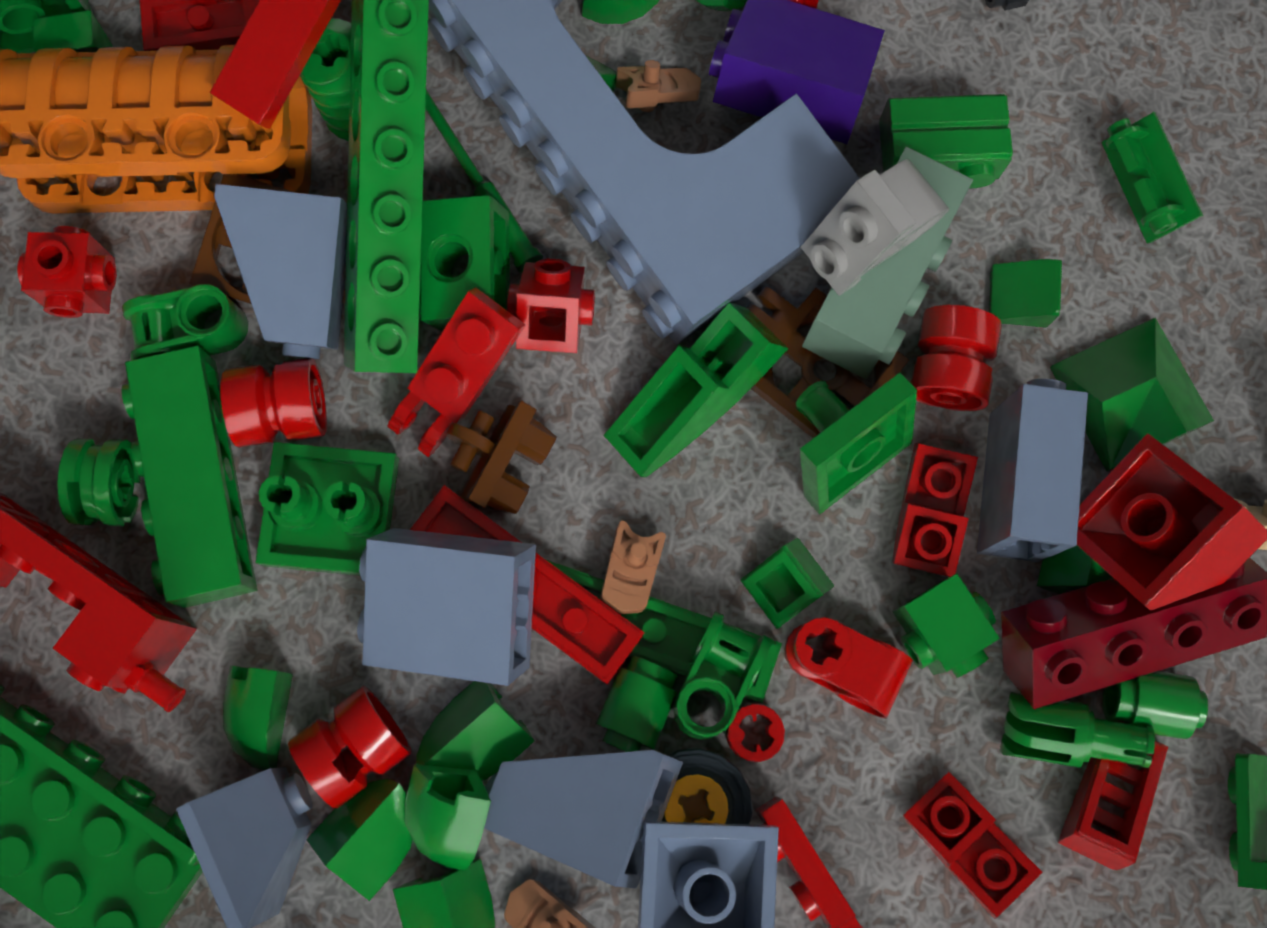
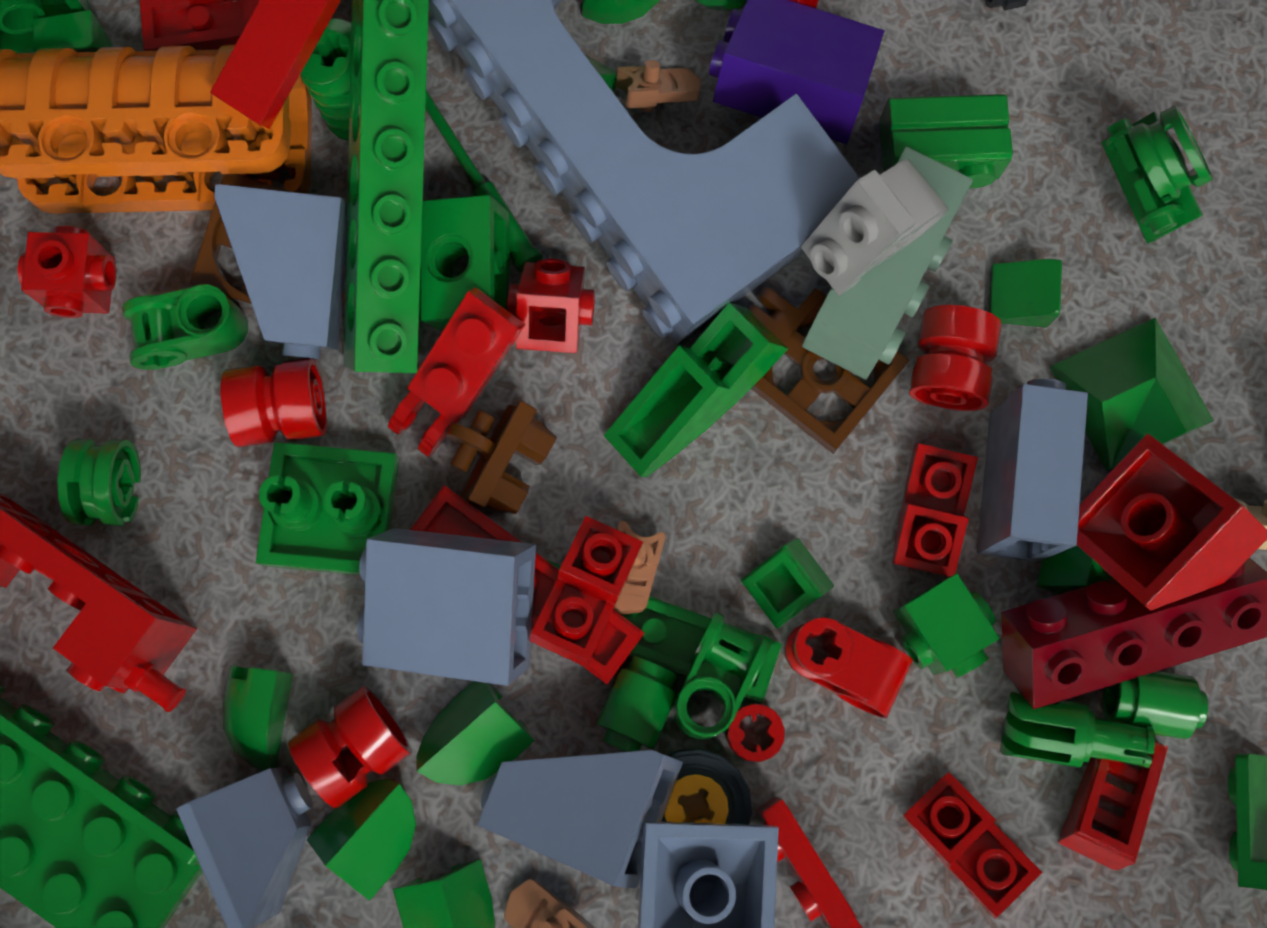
(188, 478): green brick -> none
(446, 814): green brick -> none
(586, 591): none -> red slope
(854, 440): green tile -> none
(1163, 158): none -> green wheel

